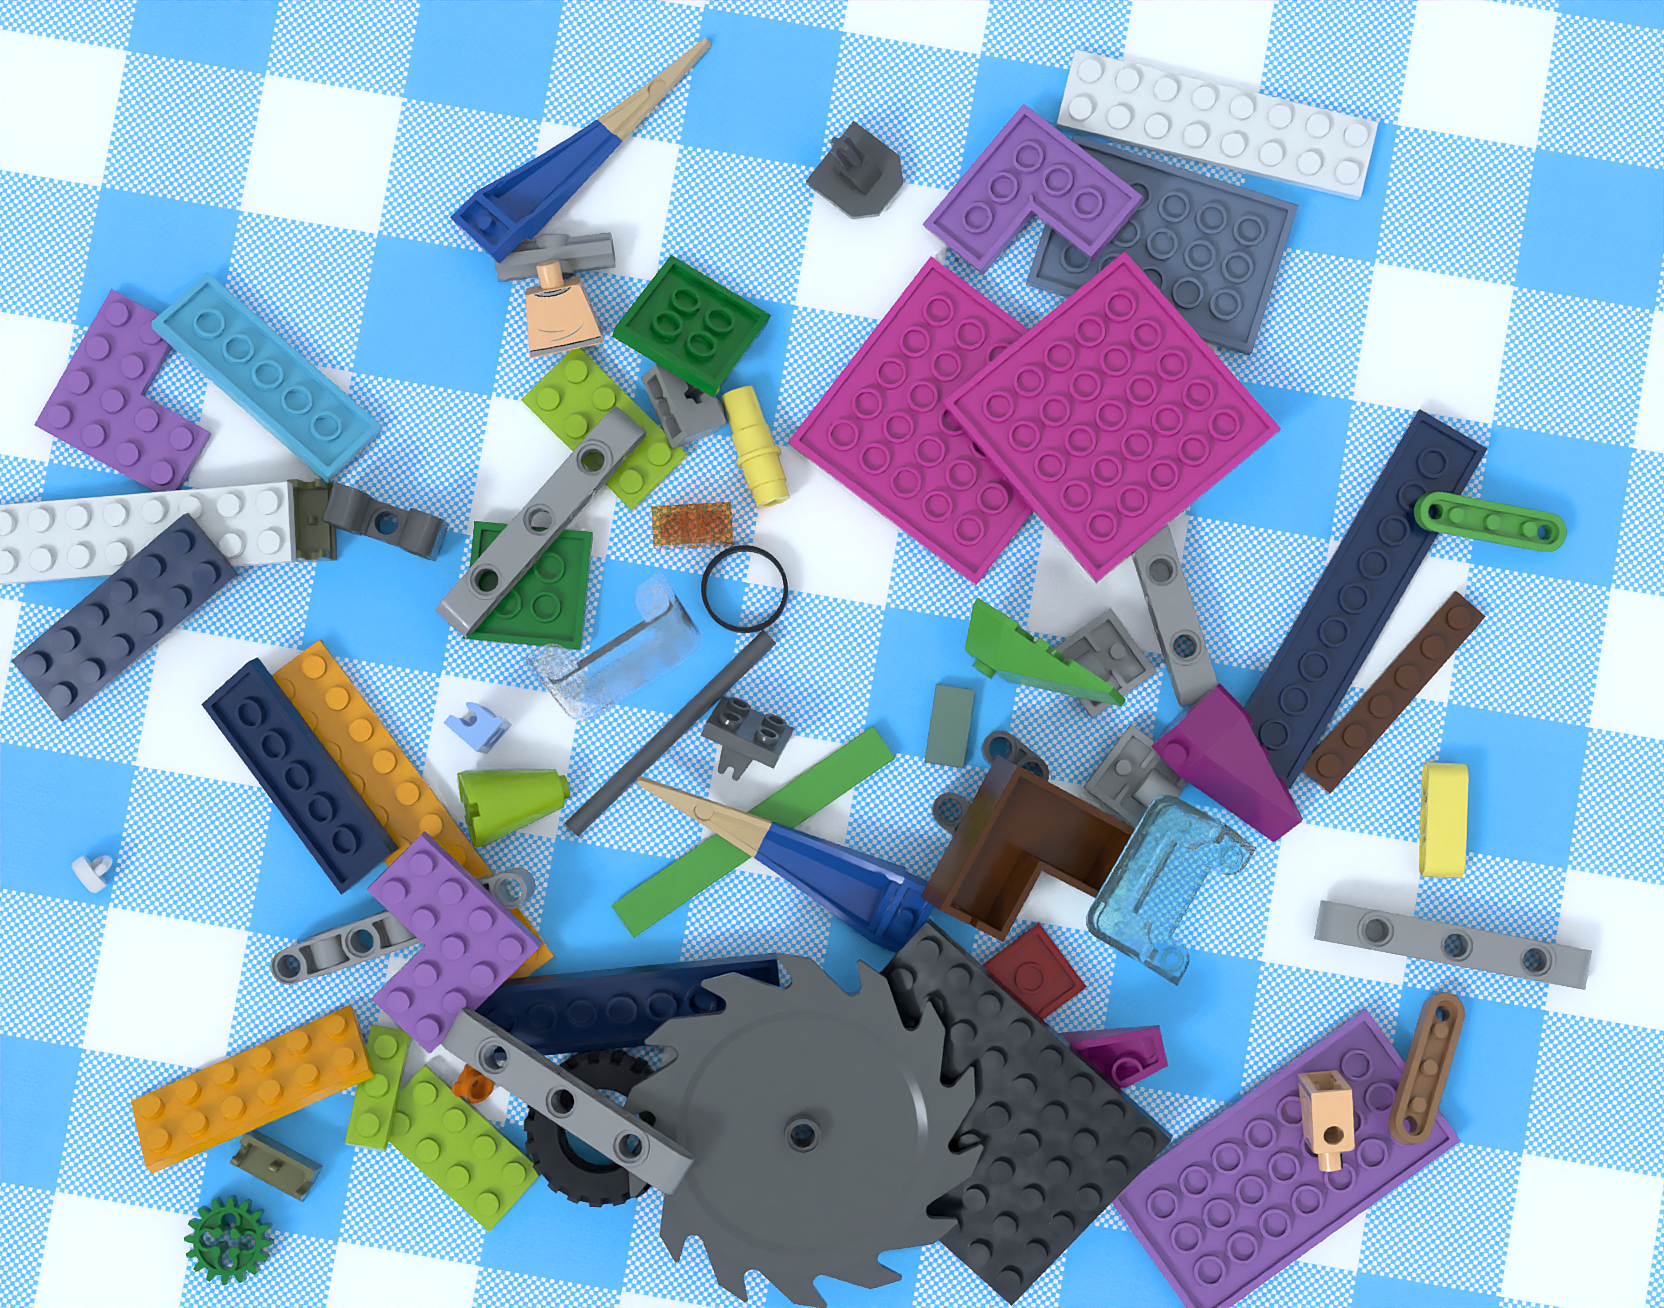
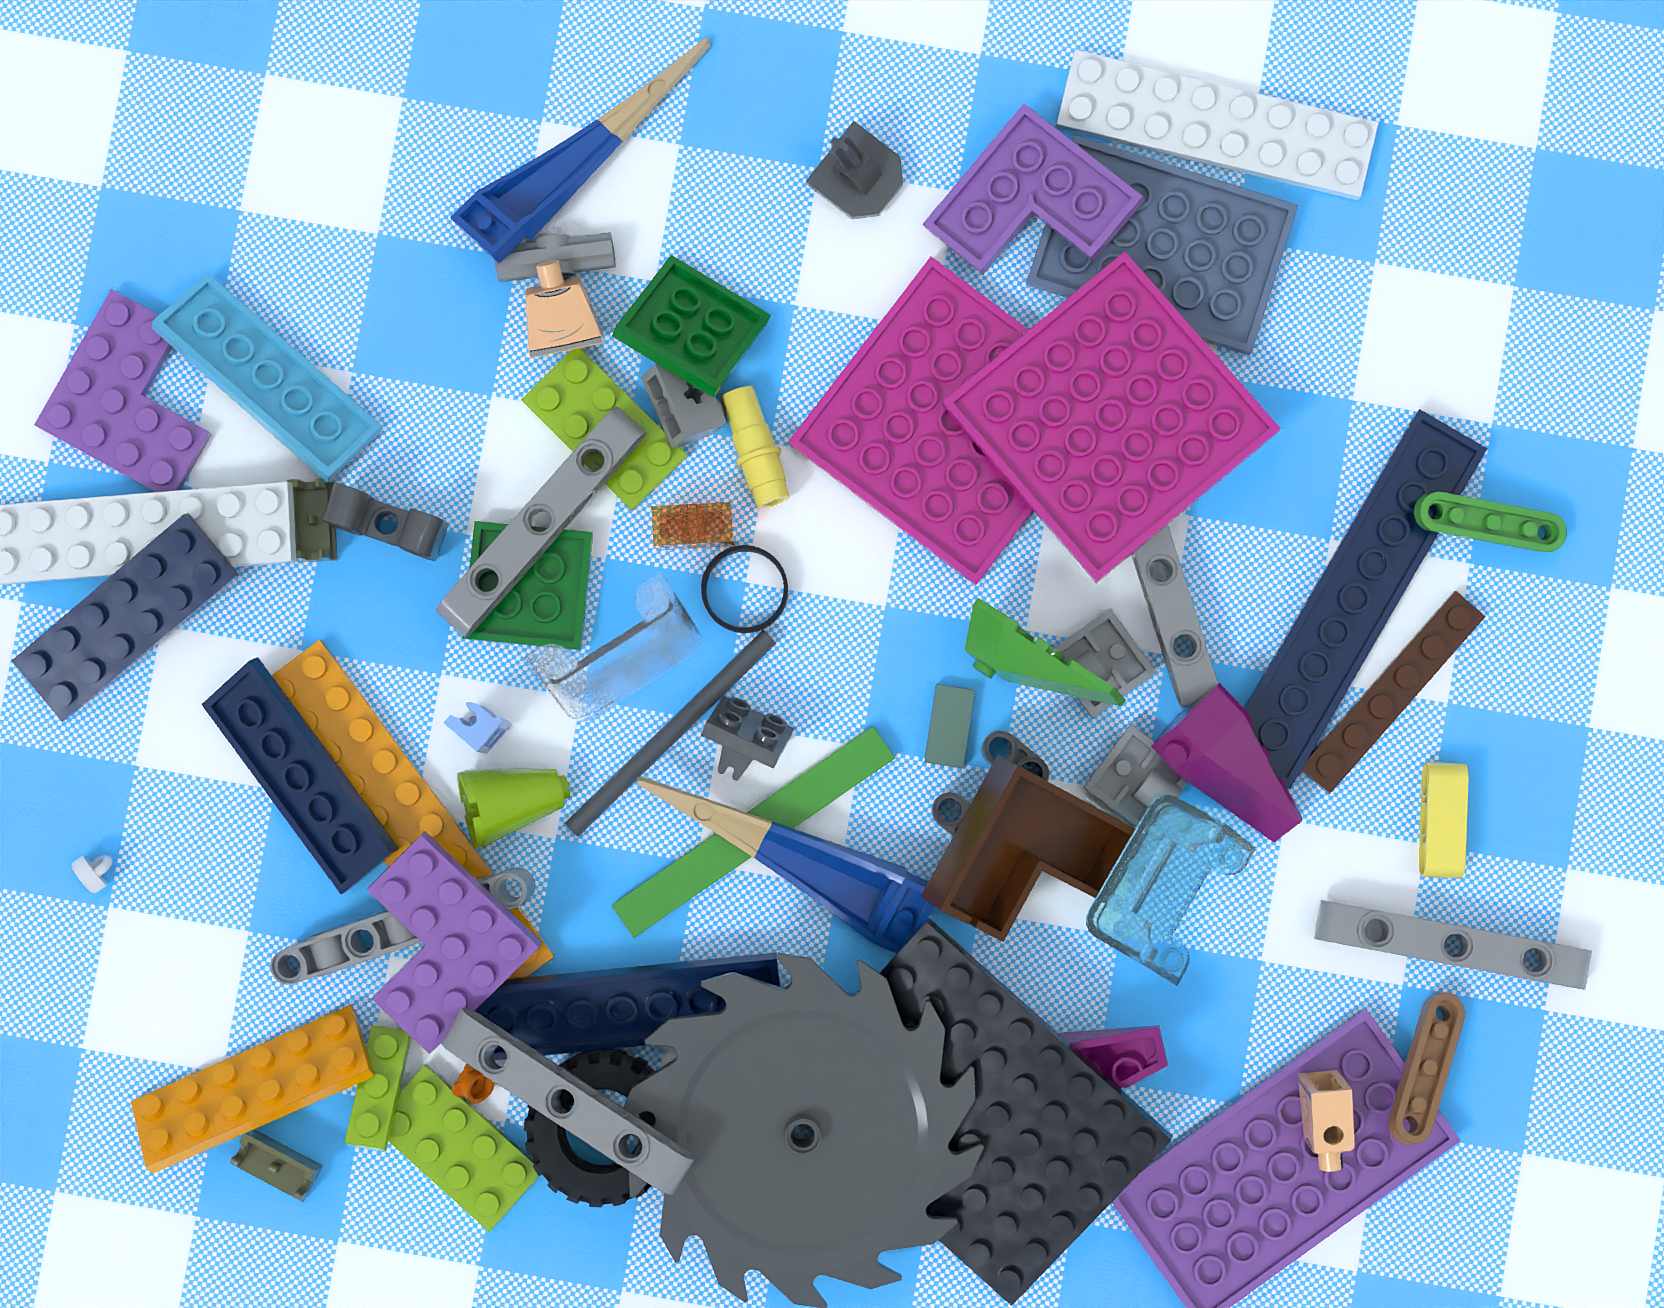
(214, 1222): green gear -> none
(1036, 971): red tile -> none

